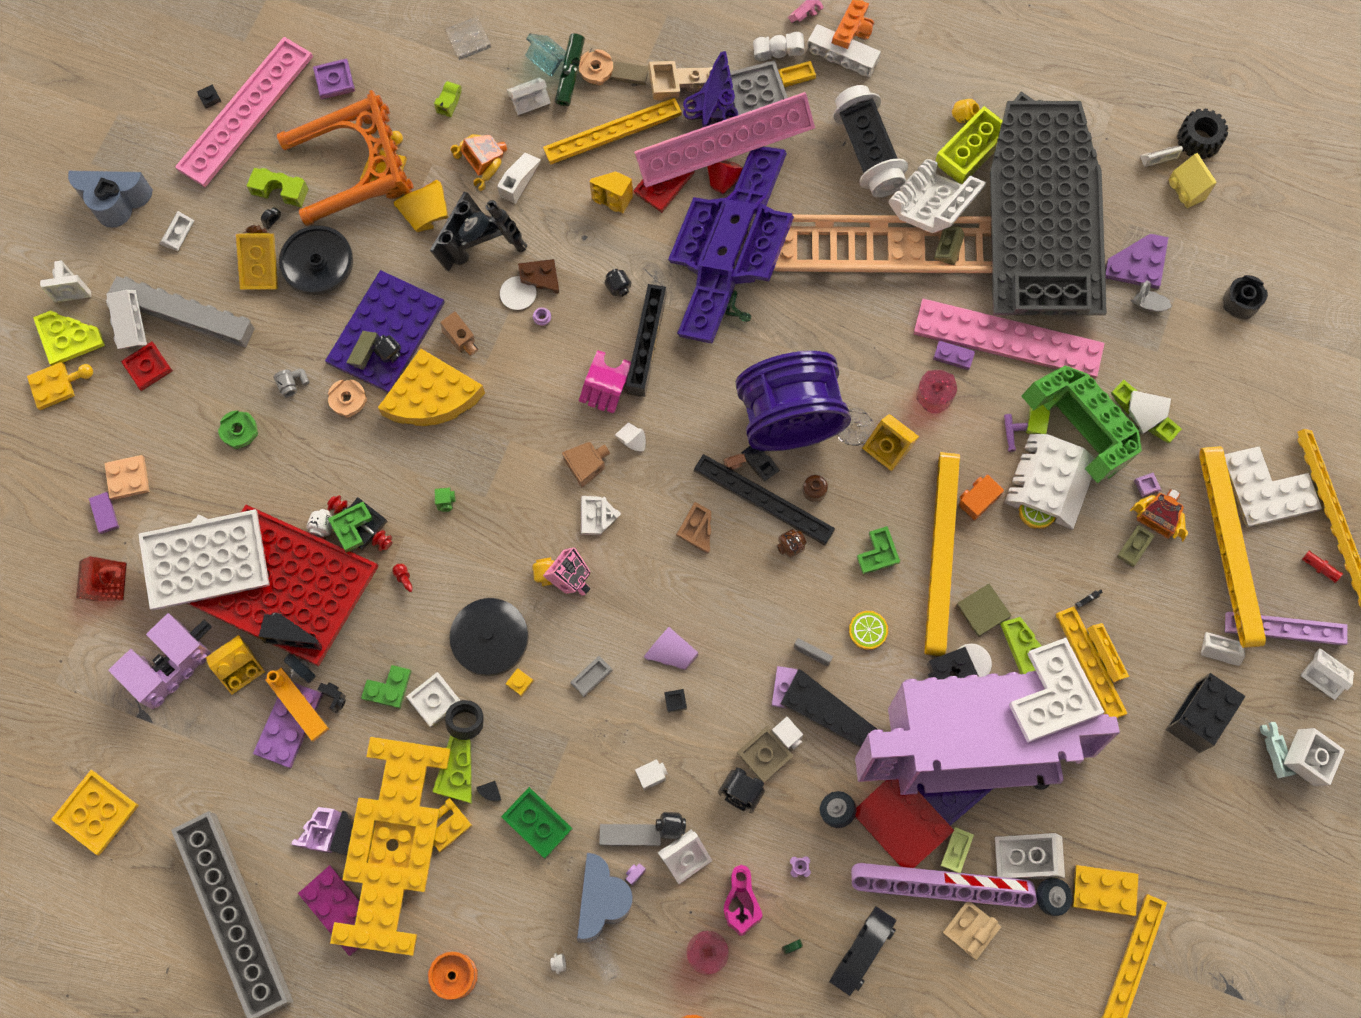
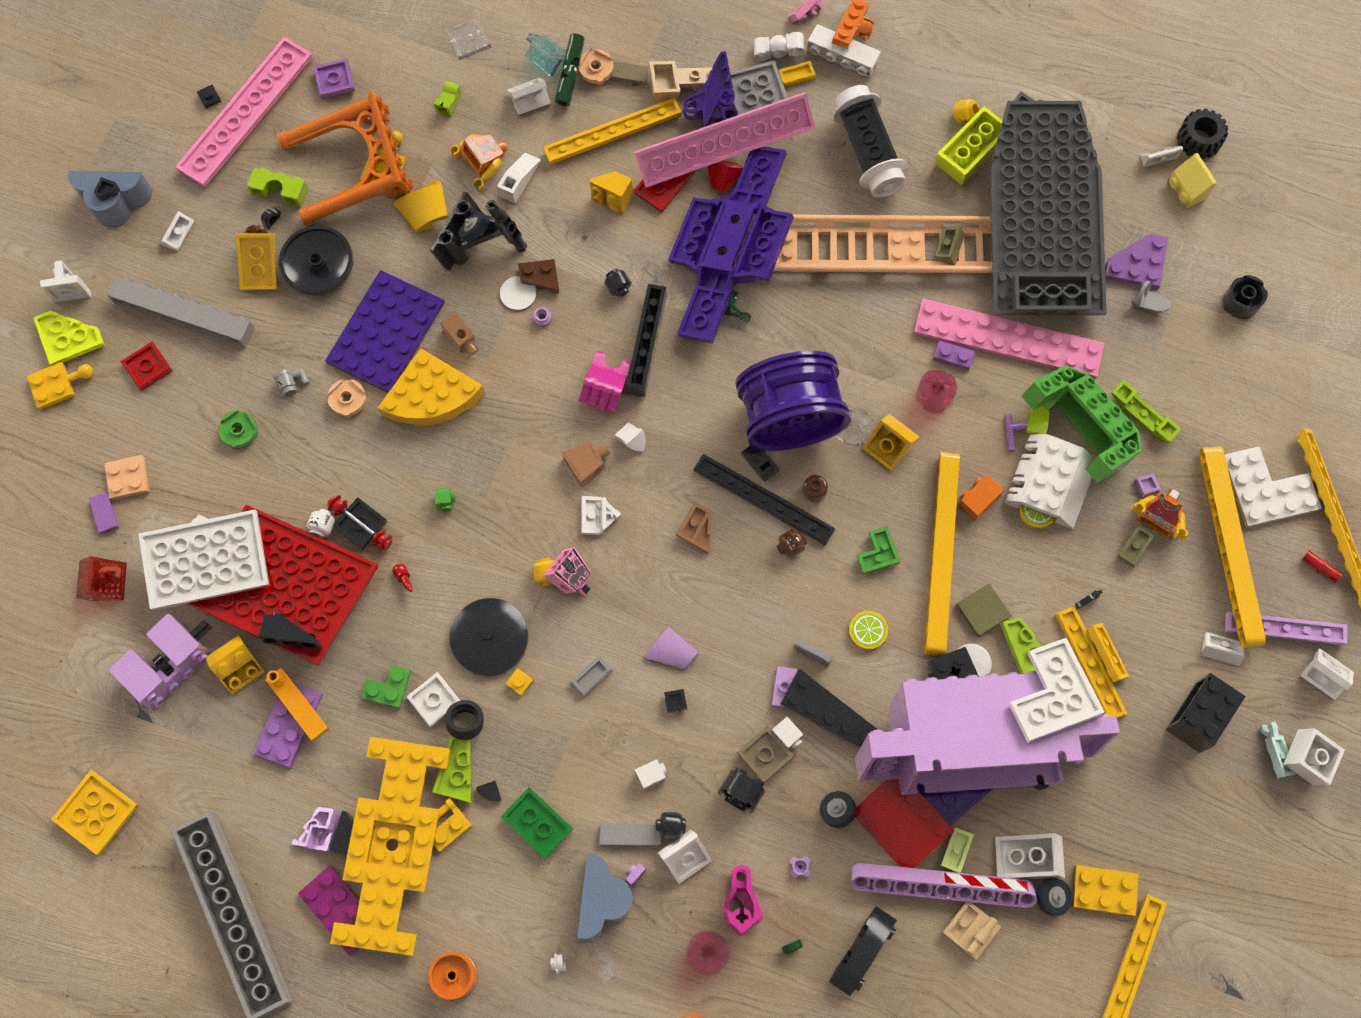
(126, 319): white brick -> none
(299, 668): black wheel -> none
(332, 691): black bracket -> none
(345, 525): bright green plate -> none
(363, 350): olive slope -> none
(387, 348): black head -> none
(734, 461): nougat plate -> none
(933, 200): white slope -> none
(1148, 410): white slope -> none

